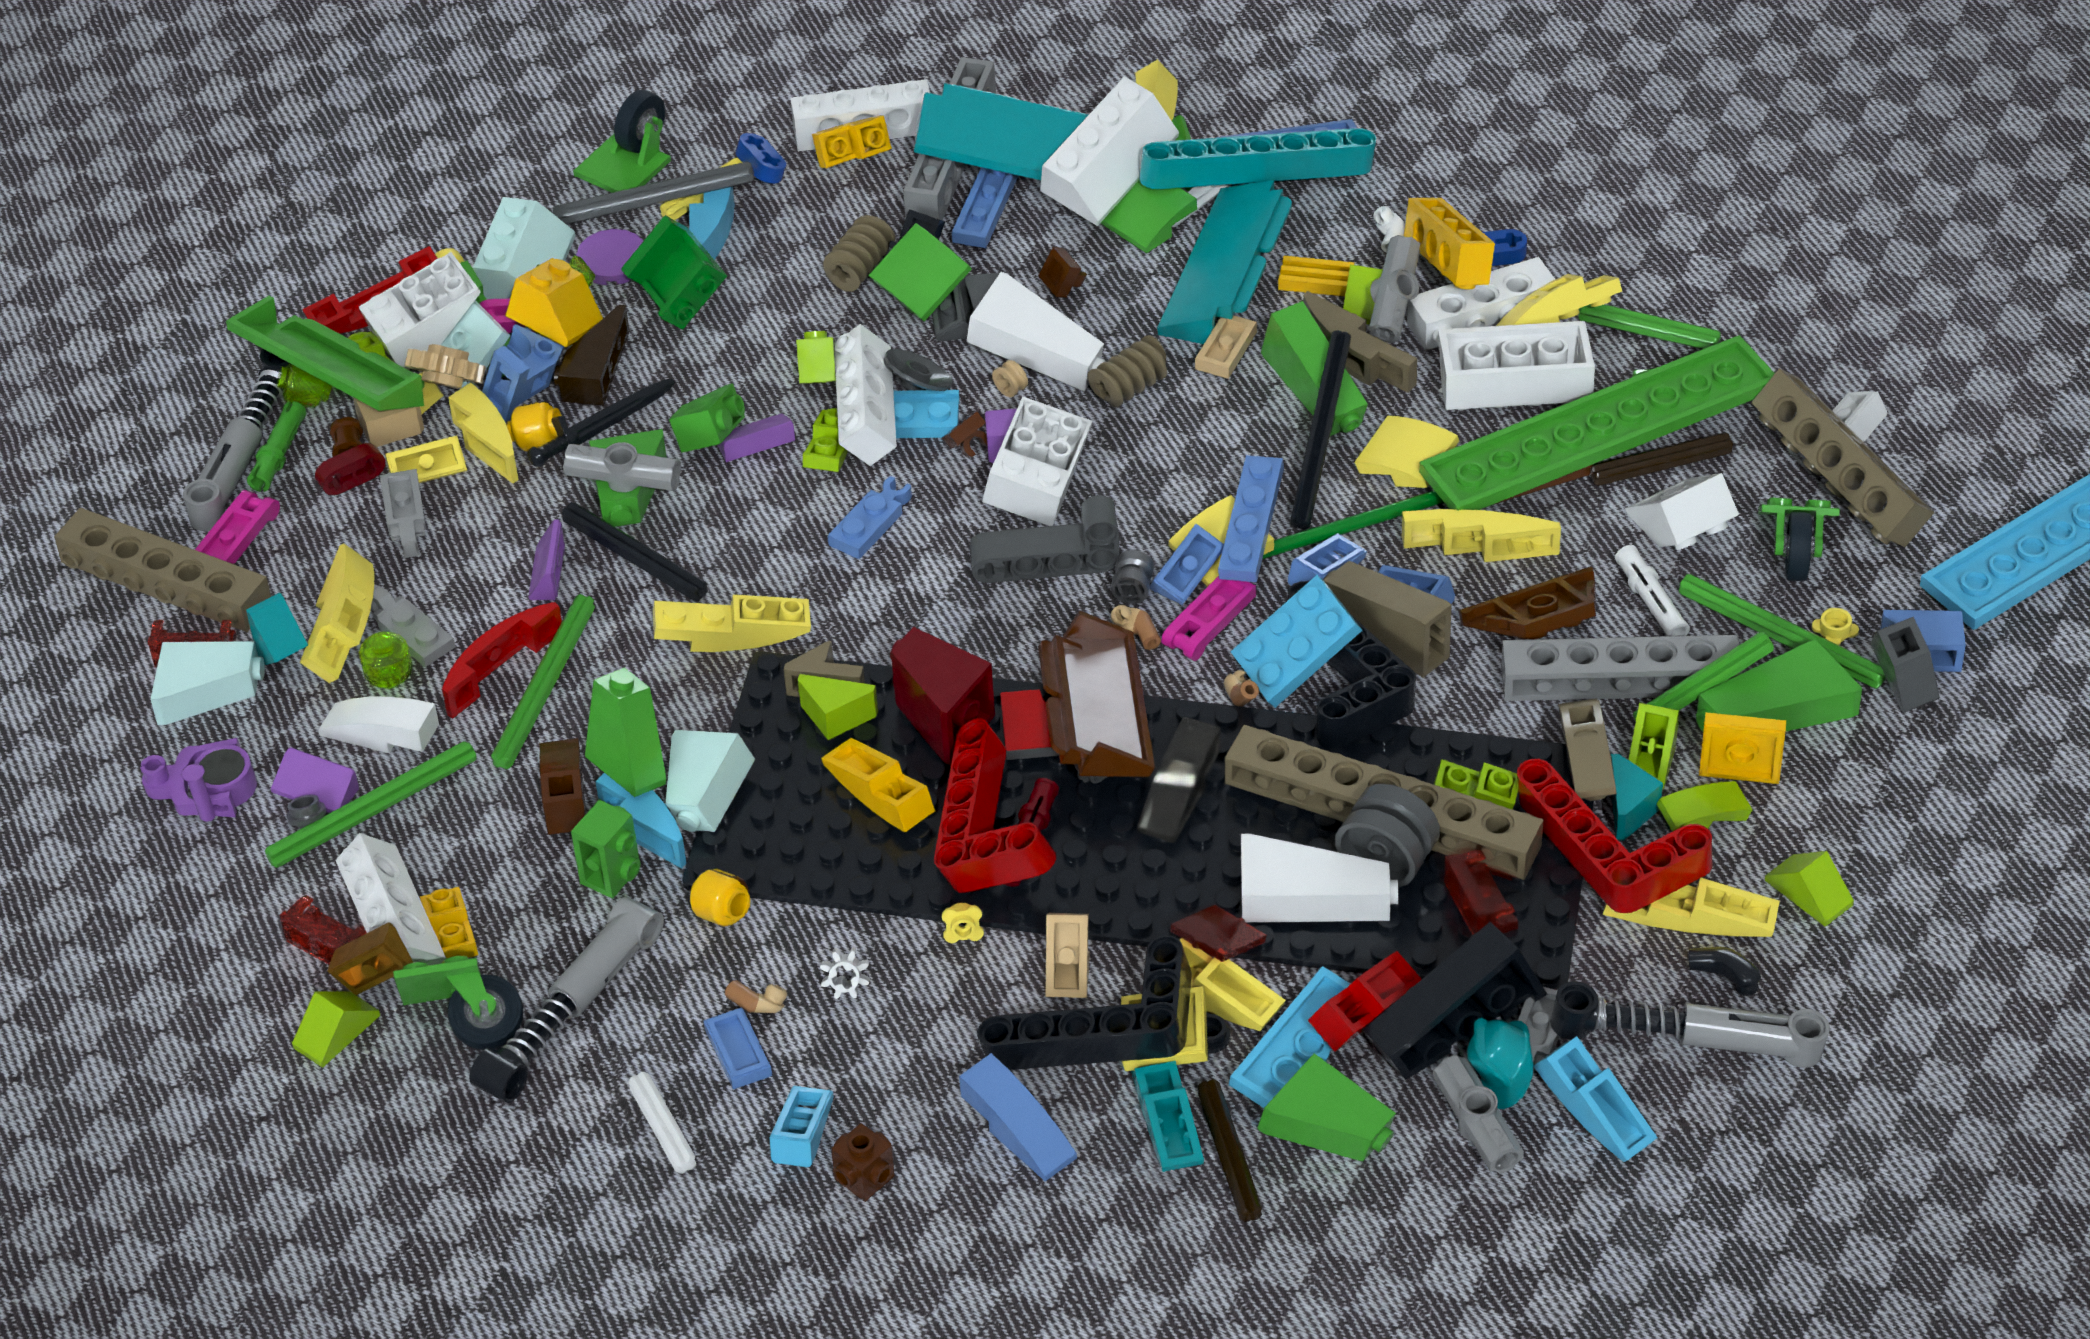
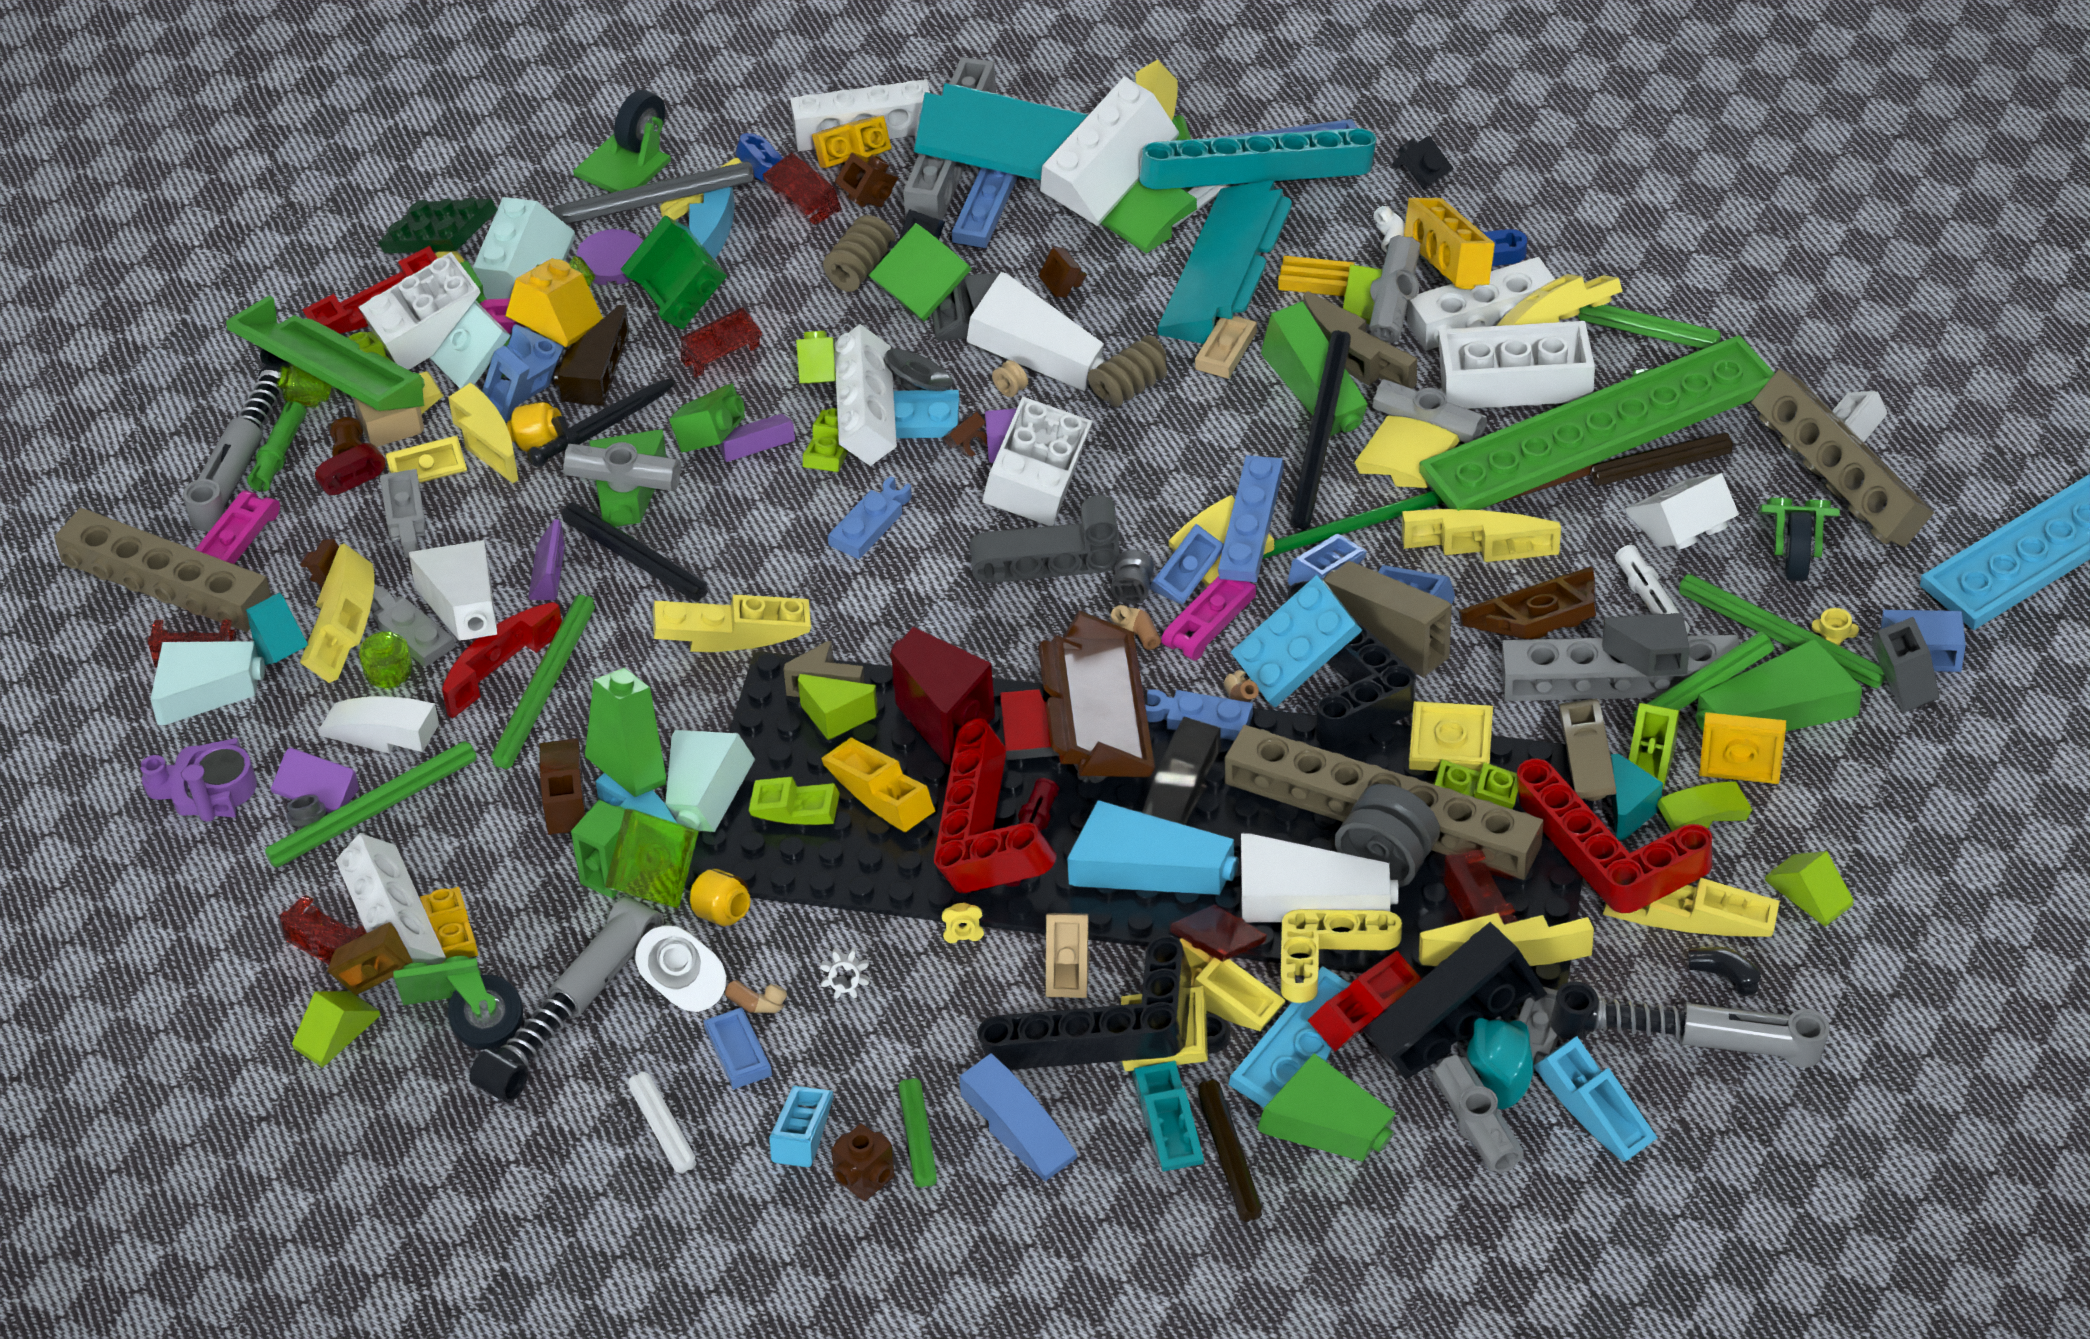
(320, 560): none -> reddish brown tile
(437, 224): none -> dark green plate
(445, 366): tan gear -> none
(457, 587): none -> white slope
(651, 858): none -> clear neon green plate
(681, 968): none -> white piece
(719, 339): none -> clear red hinge
(786, 803): none -> lime slope
(803, 187): none -> clear red hinge
(866, 179): none -> reddish brown brick
(917, 1133): none -> bright green axle
(1149, 854): none -> medium azure slope
(1217, 711): none -> medium blue plate
(1302, 935): none -> light yellow beam
(1423, 161): none -> black bracket
(1431, 407): none -> light grey piece
(1450, 733): none -> light yellow tile
(1532, 936): none -> light yellow slope
(1649, 643): none -> dark grey slope

